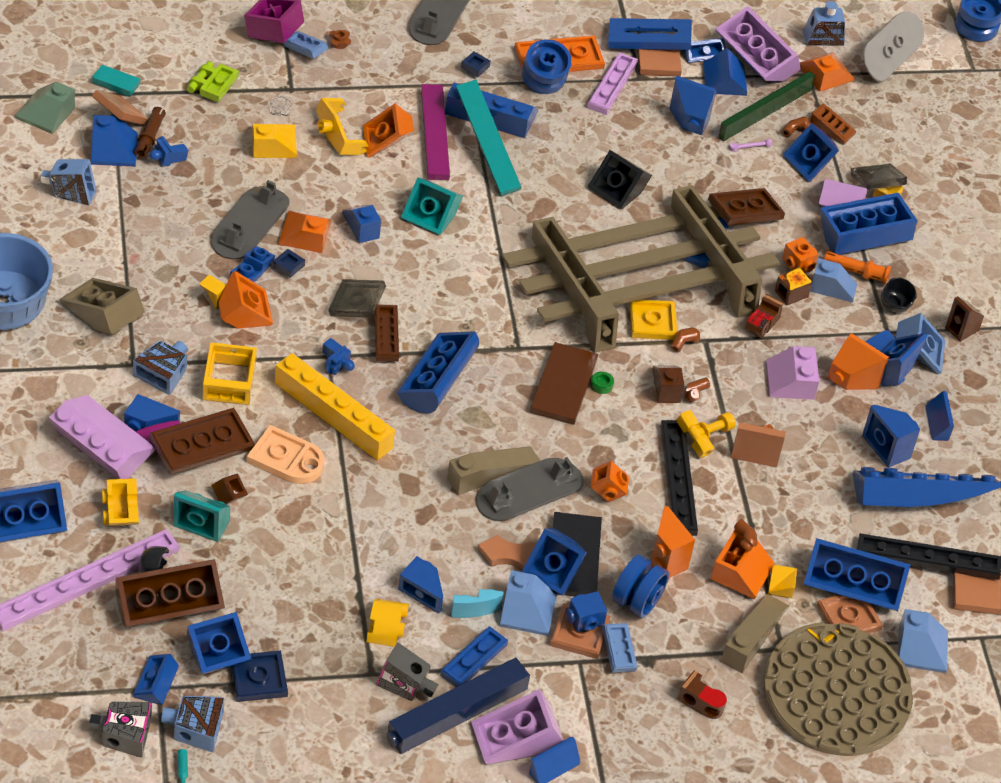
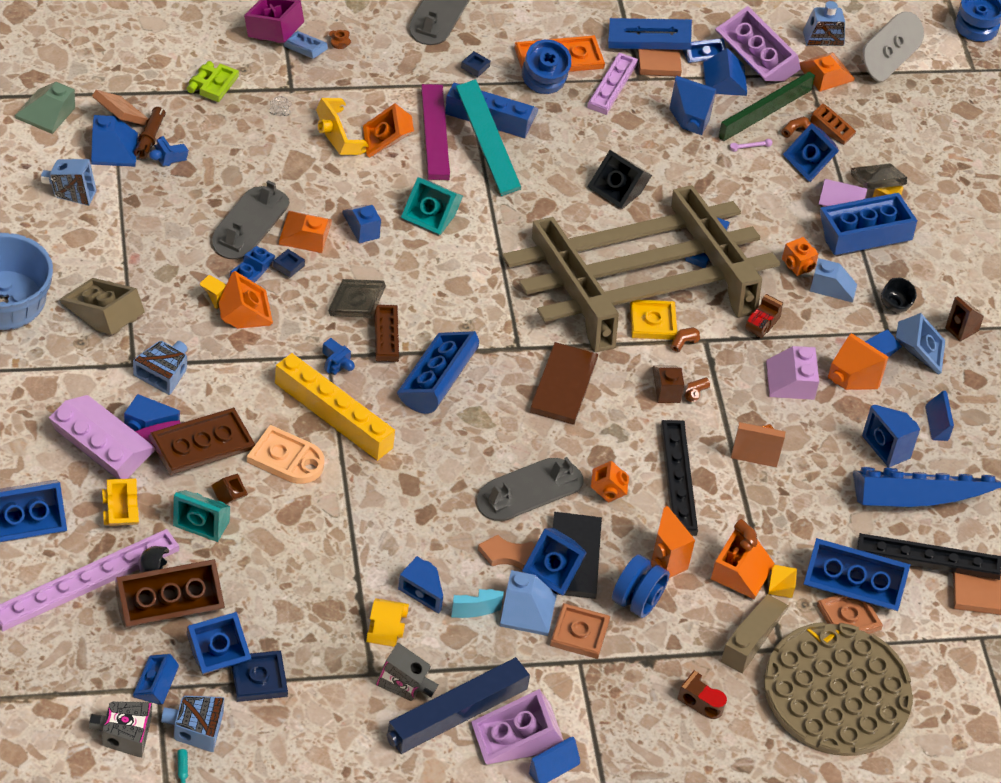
(116, 80): teal tile -> none
(229, 390): yellow window -> none
(274, 141): yellow slope -> none
(474, 657): blue tile -> none
(479, 468): dark tan slope -> none
(587, 611): blue brick -> none
(602, 382): green tile -> none
(619, 647): medium blue plate -> none
(701, 431): yellow bar -> none
(746, 206): reddish brown tile -> none
(793, 286): reddish brown brick -> none
(867, 269): orange pin -> none
(902, 356): blue slope -> none
(922, 642): medium blue slope -> none

